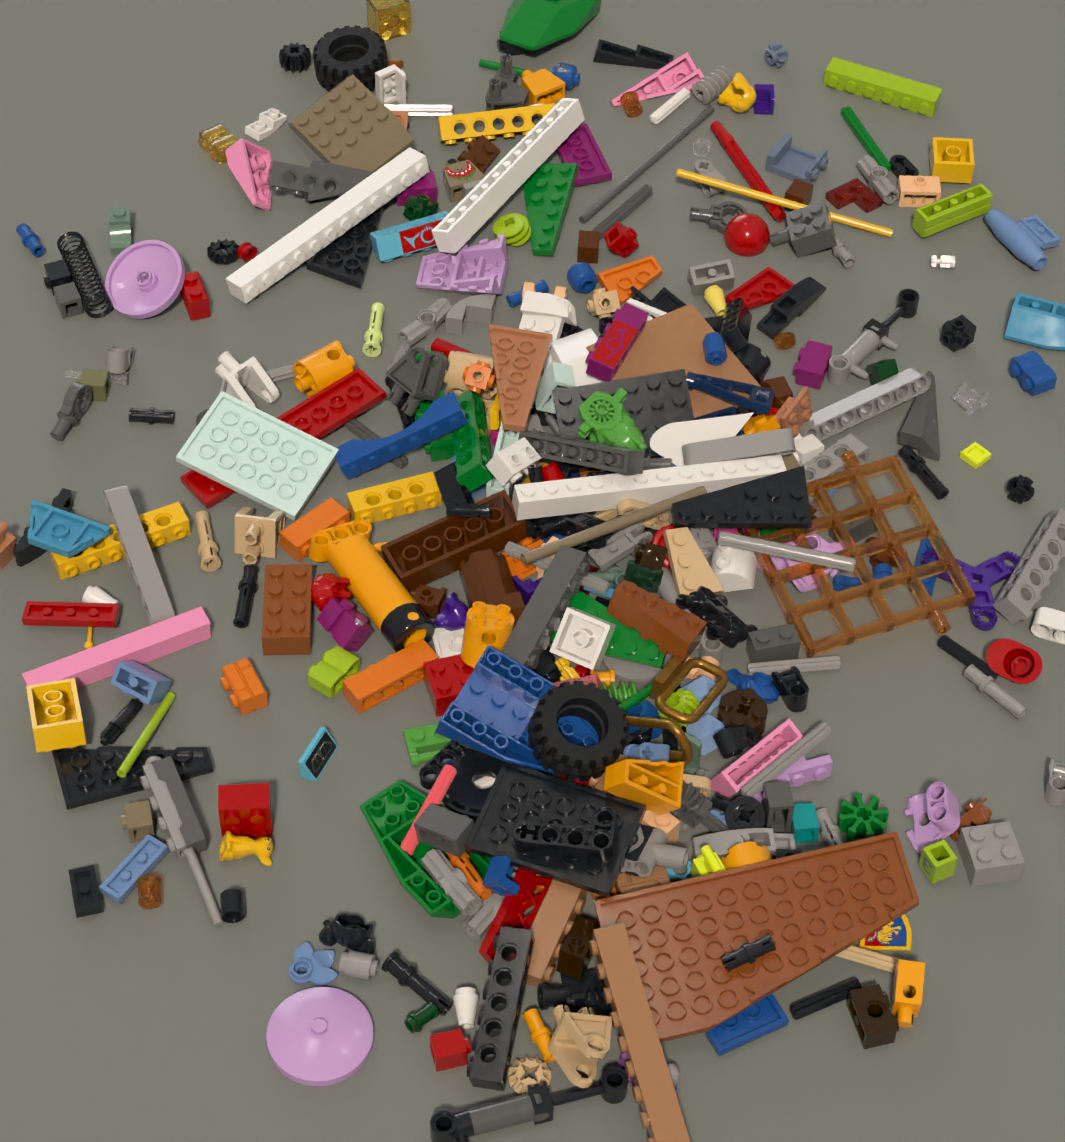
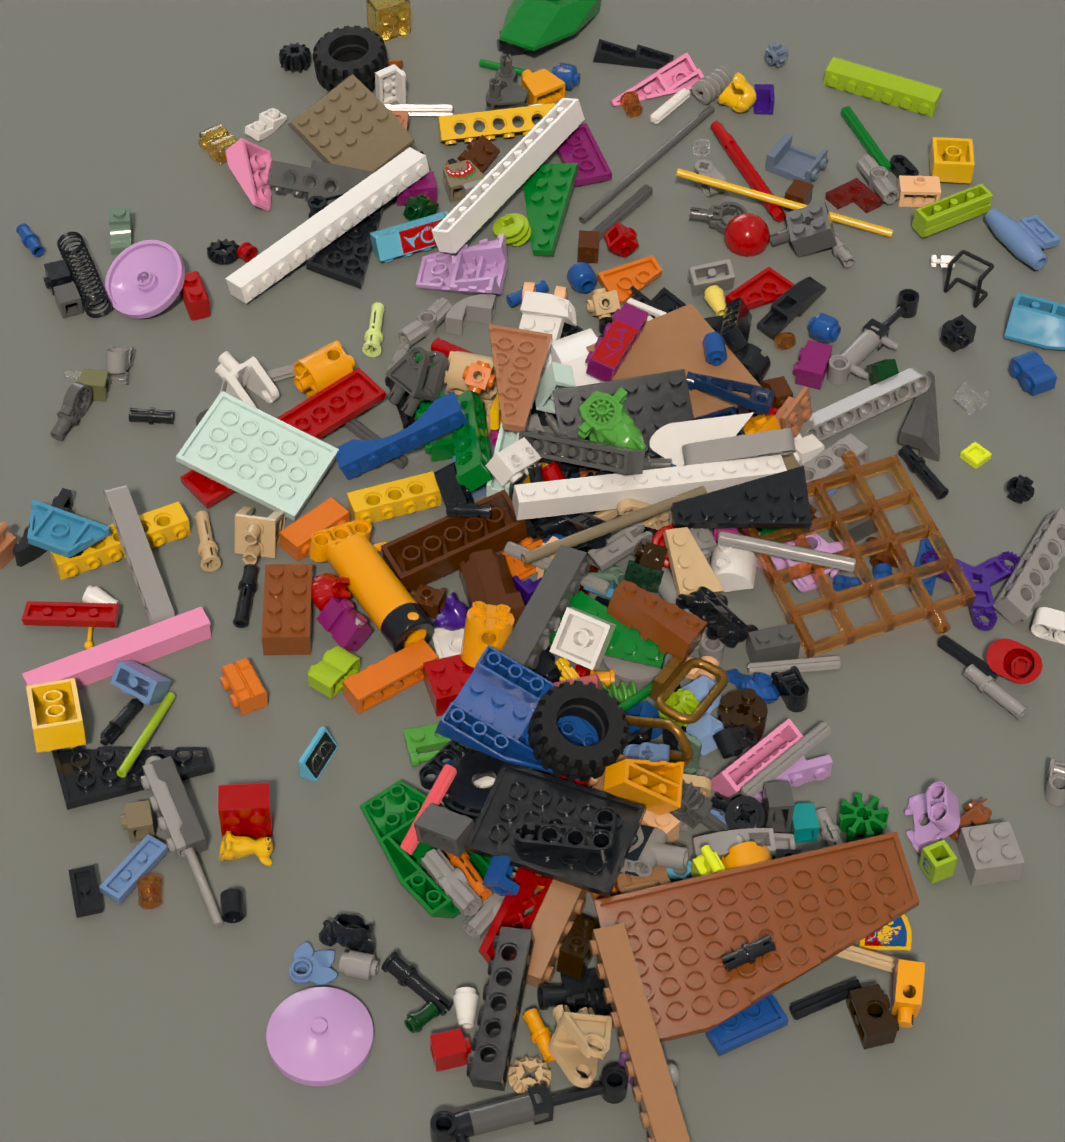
(316, 204): none -> black bush
(824, 328): none -> blue head
(947, 287): none -> black piece

